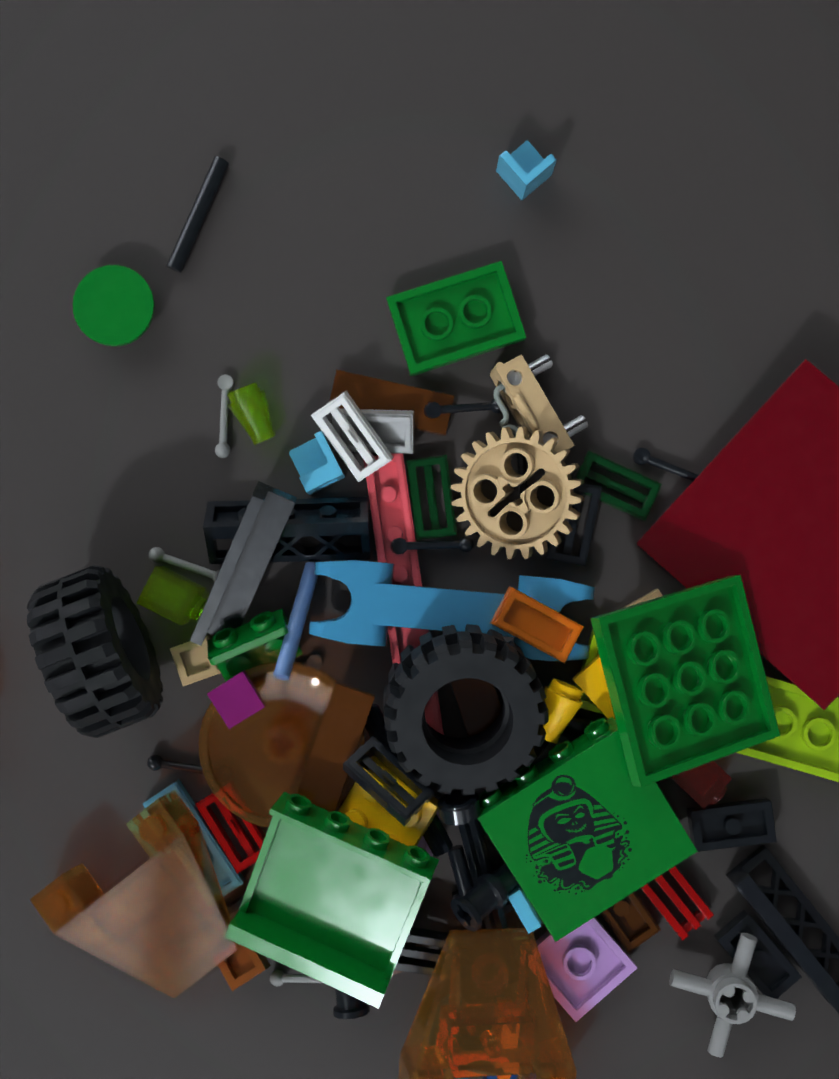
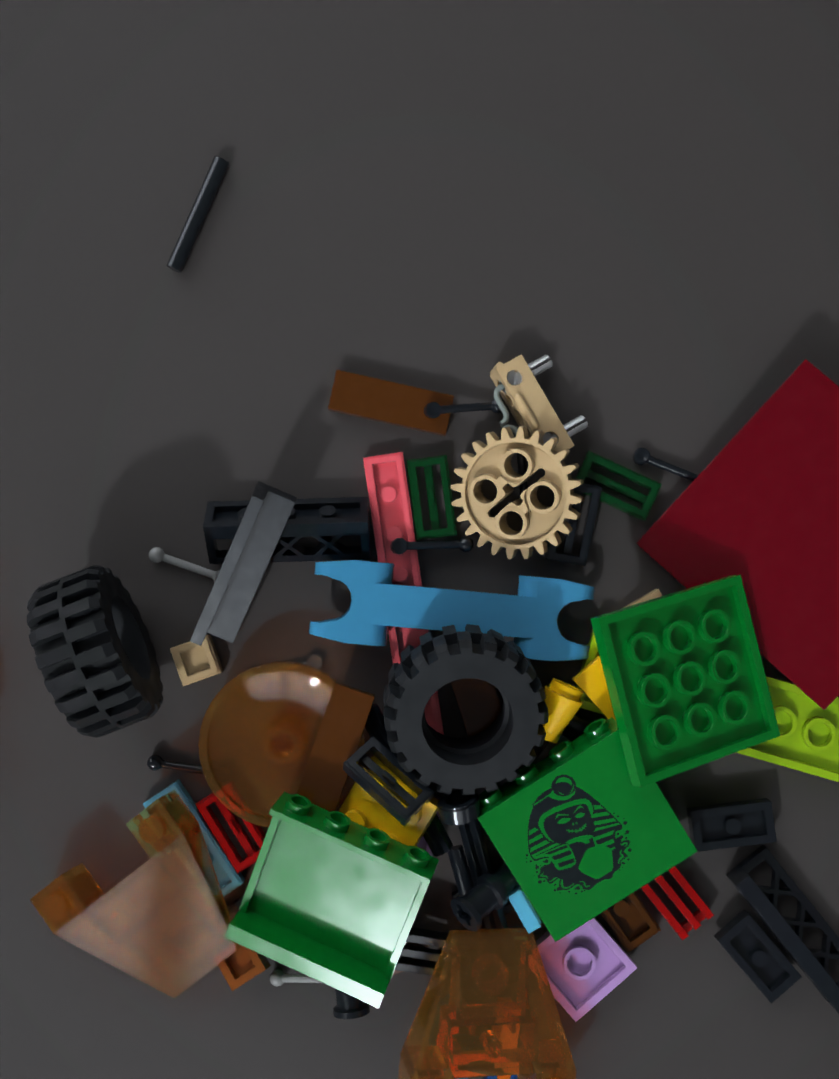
(113, 305): green piece -> none
(173, 596): clear neon green brick -> none
(226, 384): light grey hinge -> none
(236, 699): magenta tile -> none
(249, 644): green bracket -> none
(252, 412): clear neon green cone -> none
(296, 623): medium blue bar -> none
(316, 464): medium azure panel -> none
(364, 426): white tile -> none
(392, 427): light grey tile -> none
(456, 318): green plate -> none
(525, 169): medium azure panel -> none
(536, 624): orange tile -> none
(704, 783): clear red brick -> none
(734, 1010): light grey bar -> none

